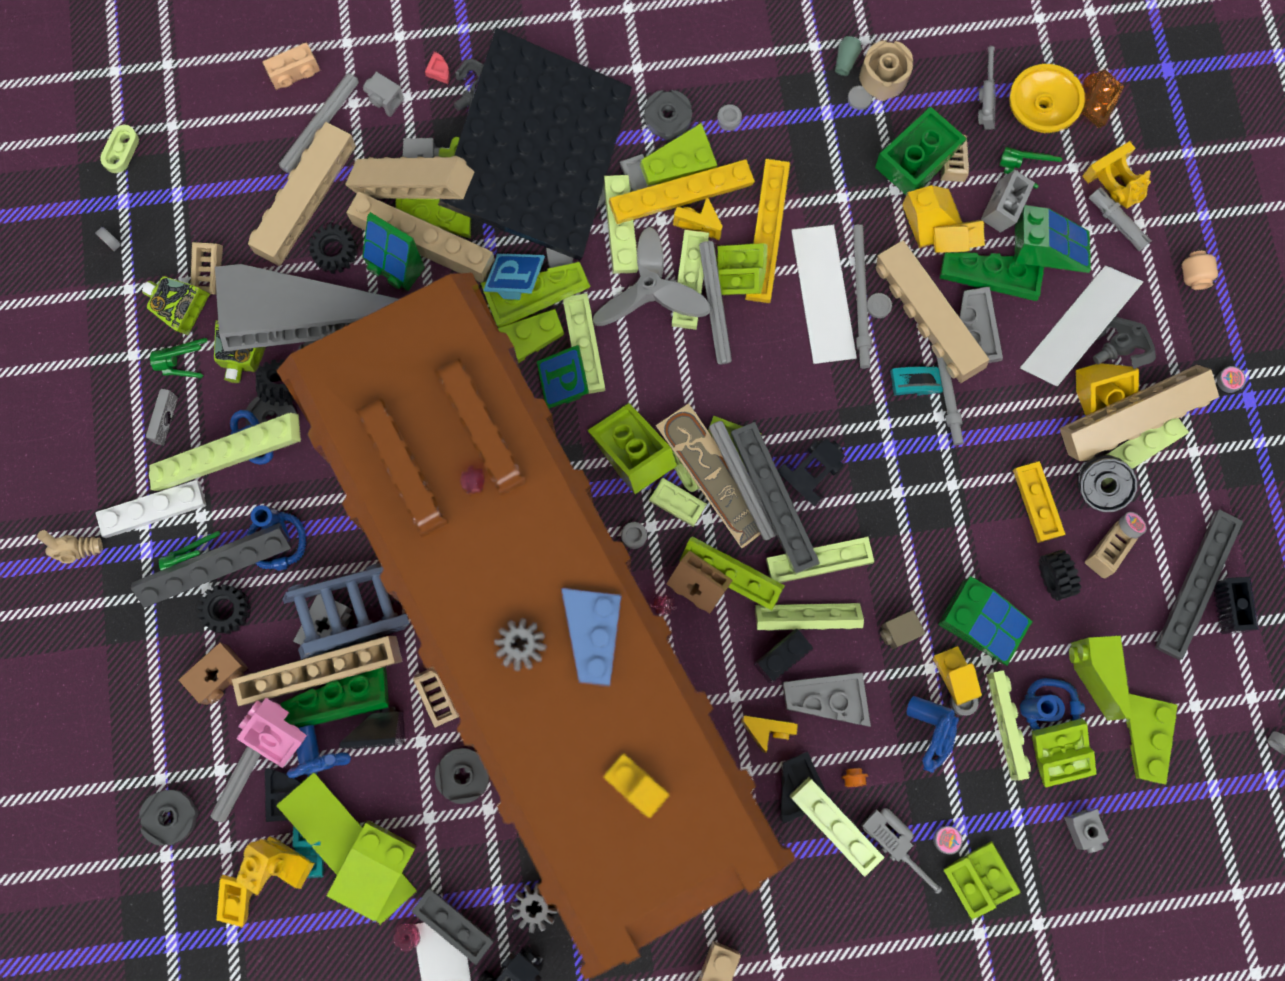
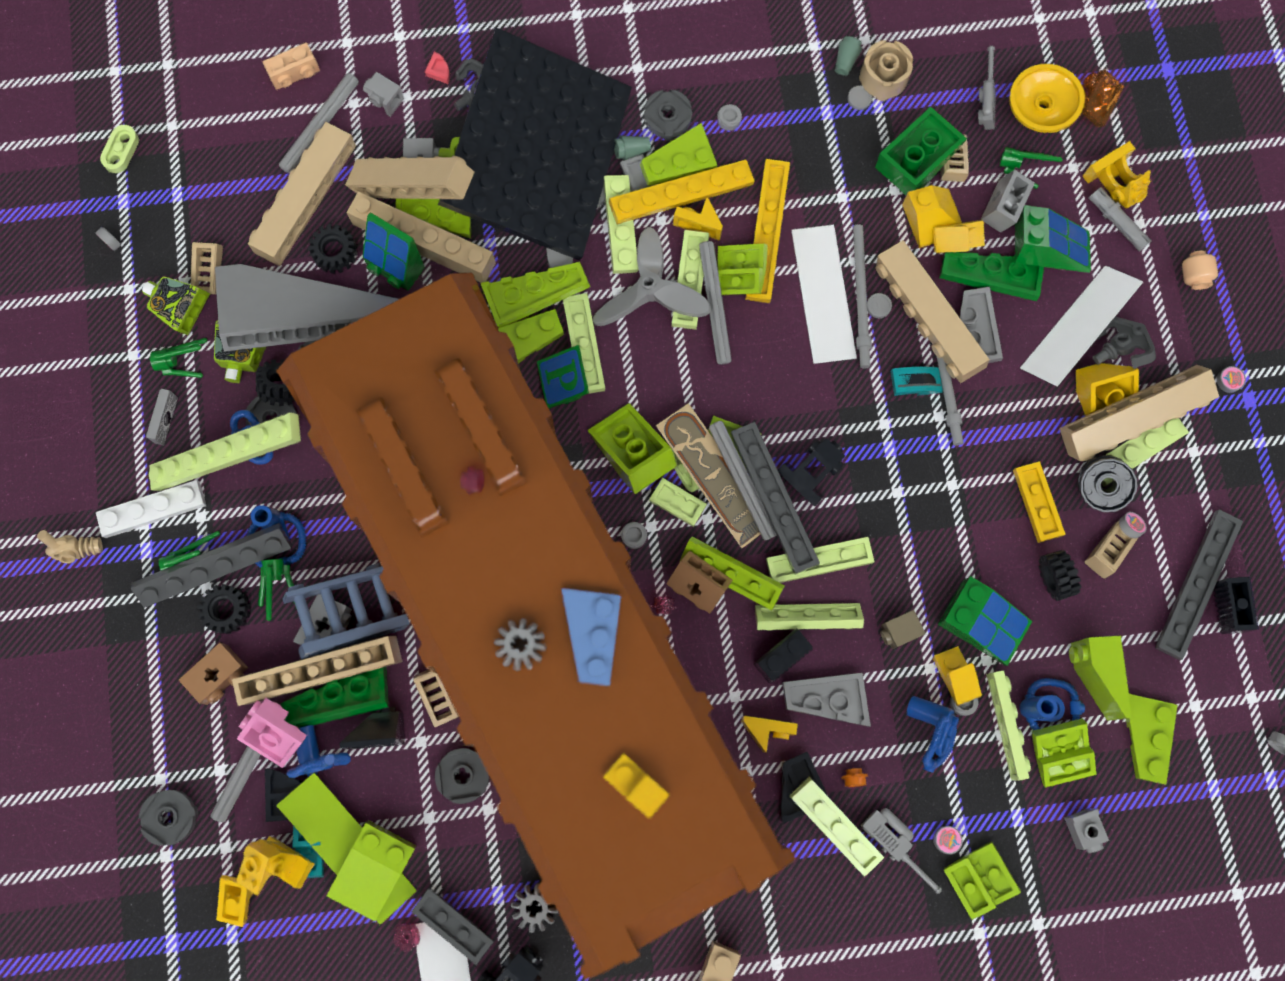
(272, 571): none -> green plant
(514, 275): piece -> none
(631, 146): none -> sand green cone

